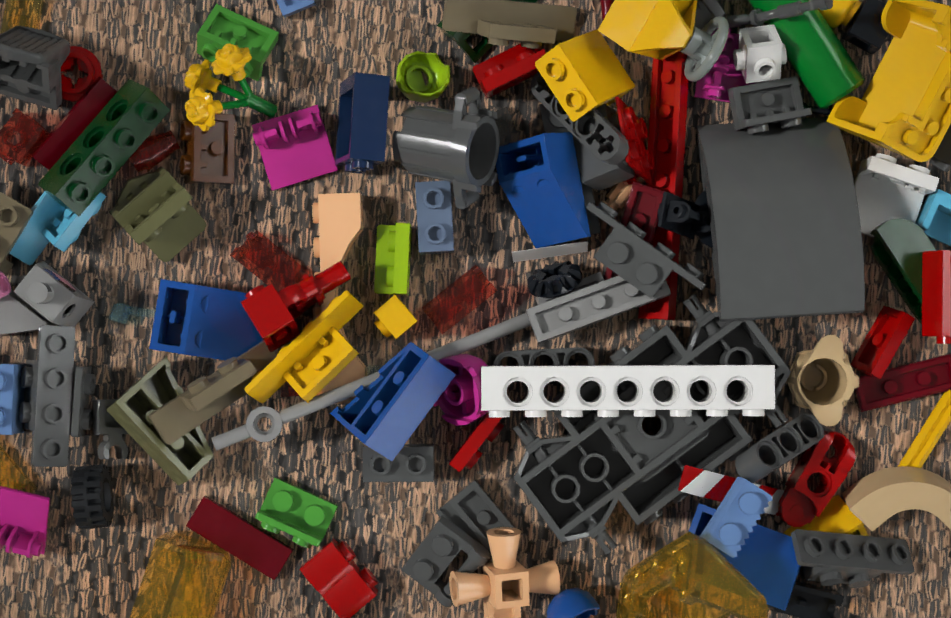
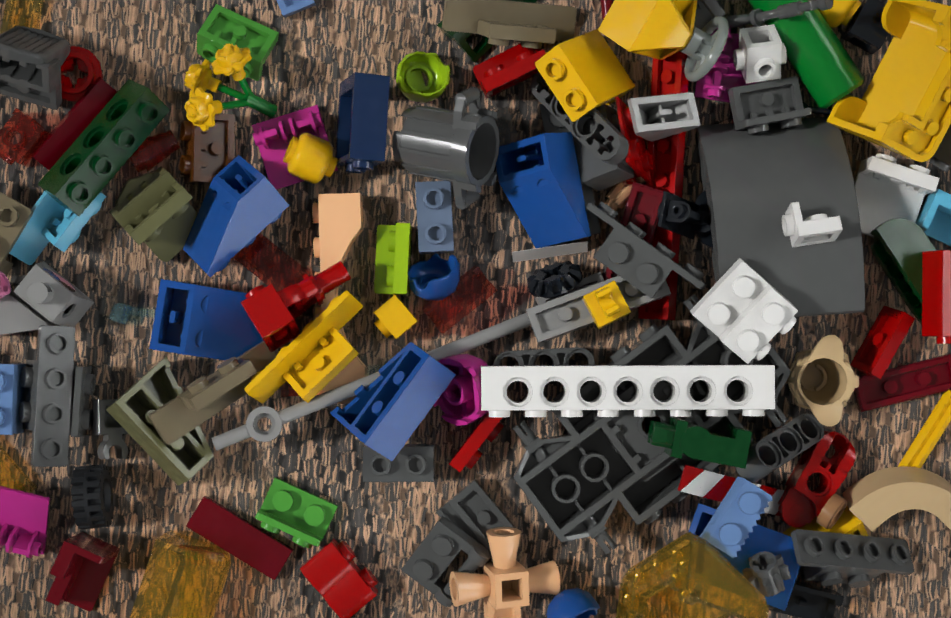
(81, 571): none -> dark red panel
(232, 215): none -> blue slope
(310, 158): none -> yellow head
(434, 278): none -> blue hair
(606, 304): none -> yellow tile
(663, 115): none -> light grey slope
(698, 443): none -> dark green hips
(745, 312): none -> white plate
(767, 573): none -> dark grey gear
(813, 230): none -> white bracket
(831, 511): none -> medium nougat tile

